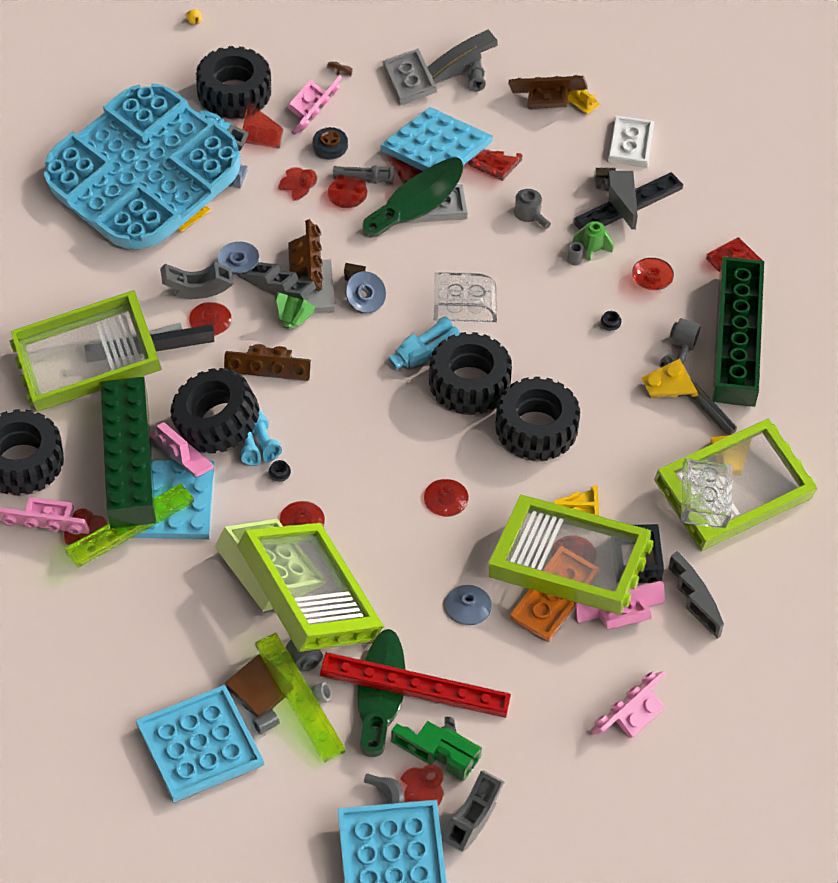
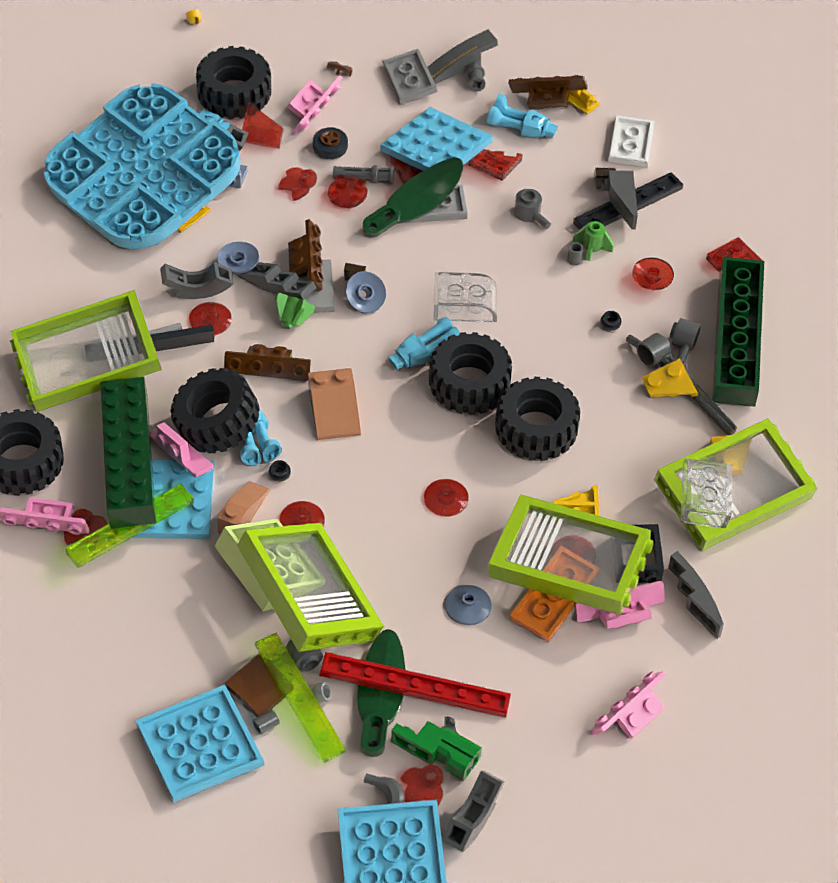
(242, 506): none -> nougat slope
(334, 403): none -> nougat slope
(529, 123): none -> medium azure piece
(650, 349): none -> dark grey piece

